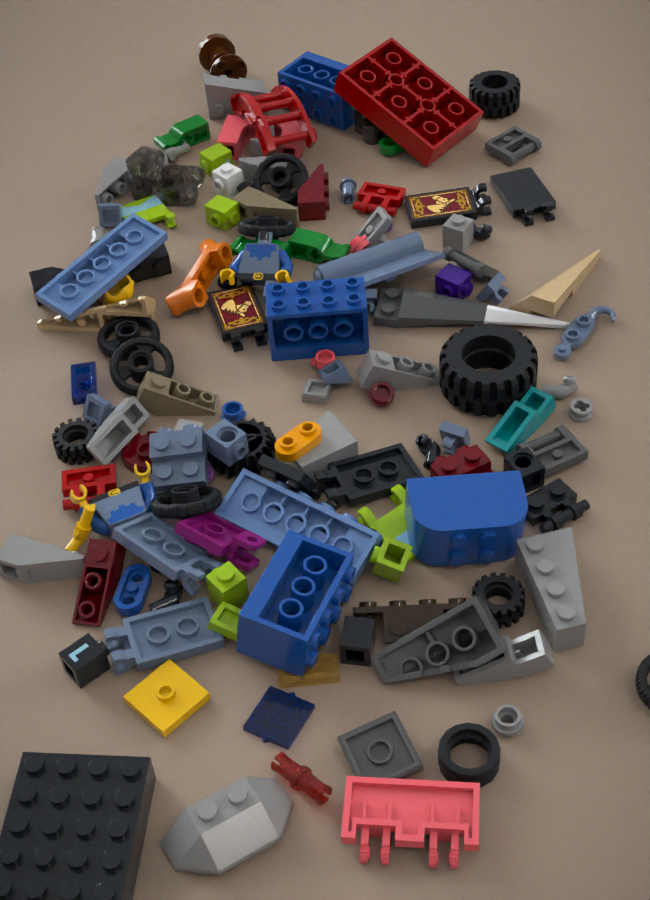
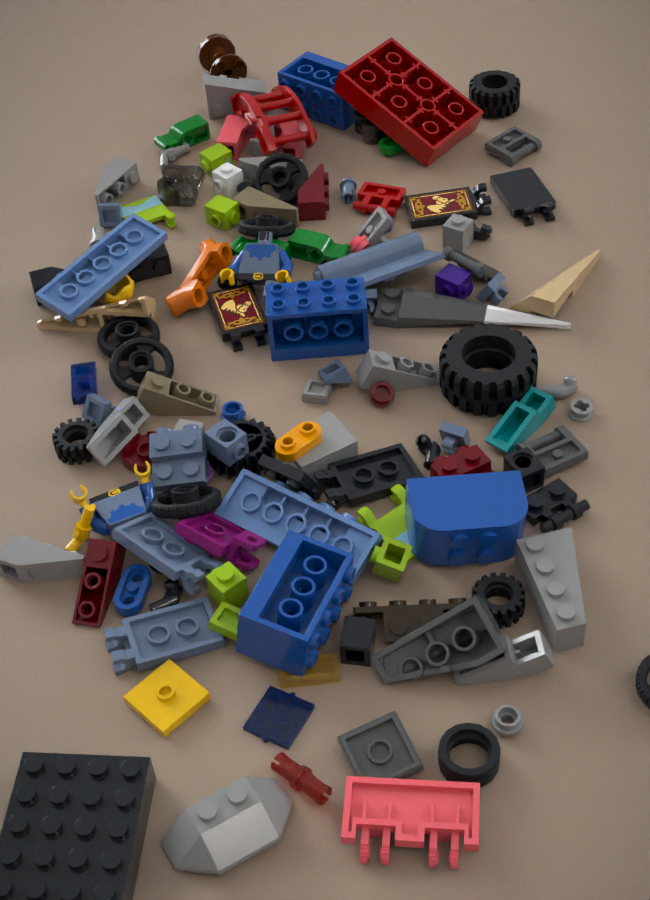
(85, 660): black brick -> none
(96, 480): red plate -> none
(147, 164): clear smoke piece -> none
(323, 358): coral plate -> none
(579, 331): sand blue piece -> none

